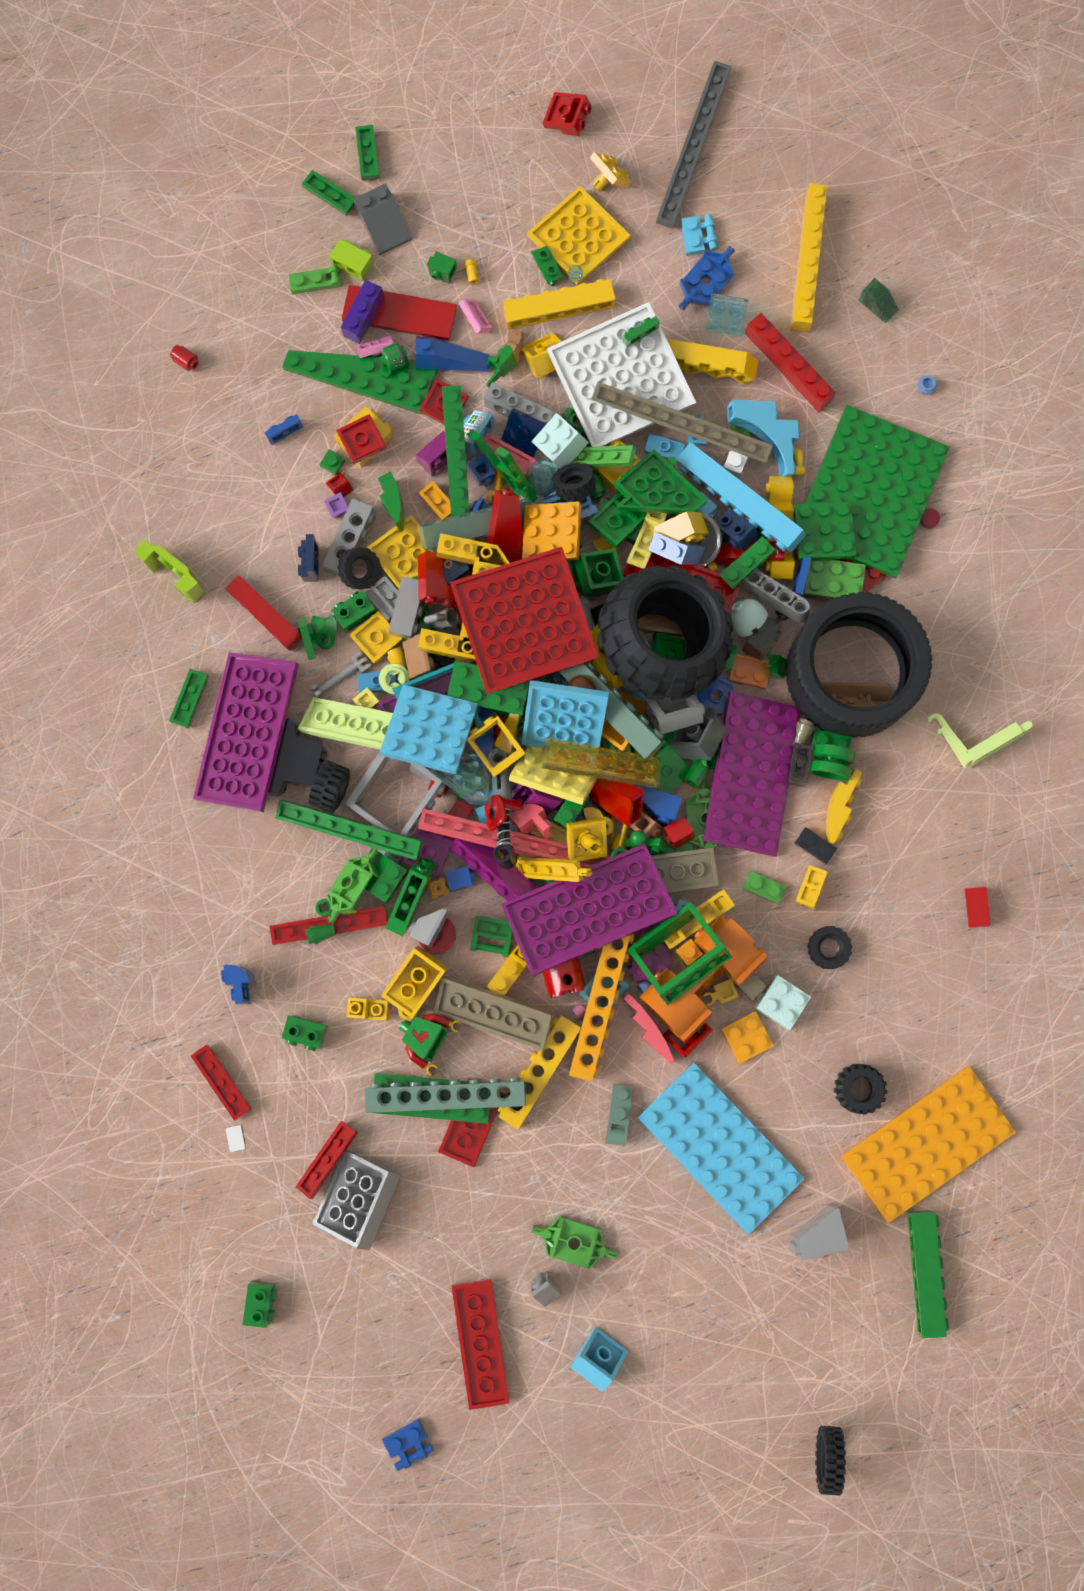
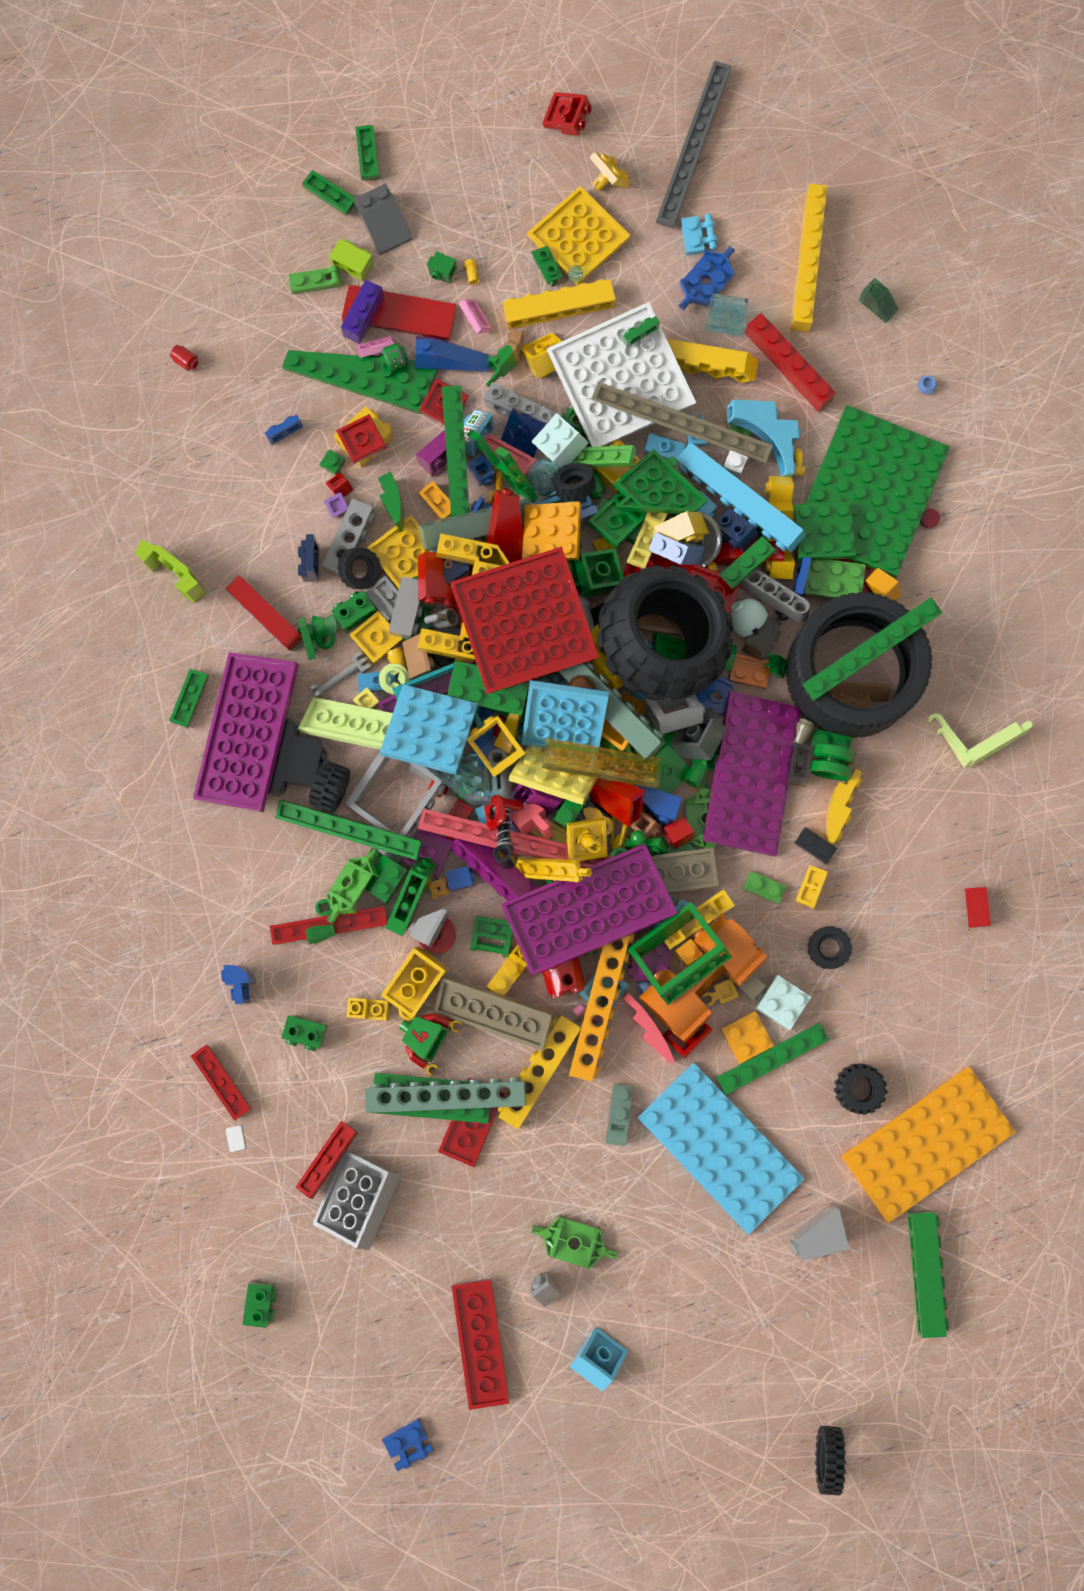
(772, 1058): none -> green plate
(872, 649): none -> green plate
(883, 584): none -> light orange slope

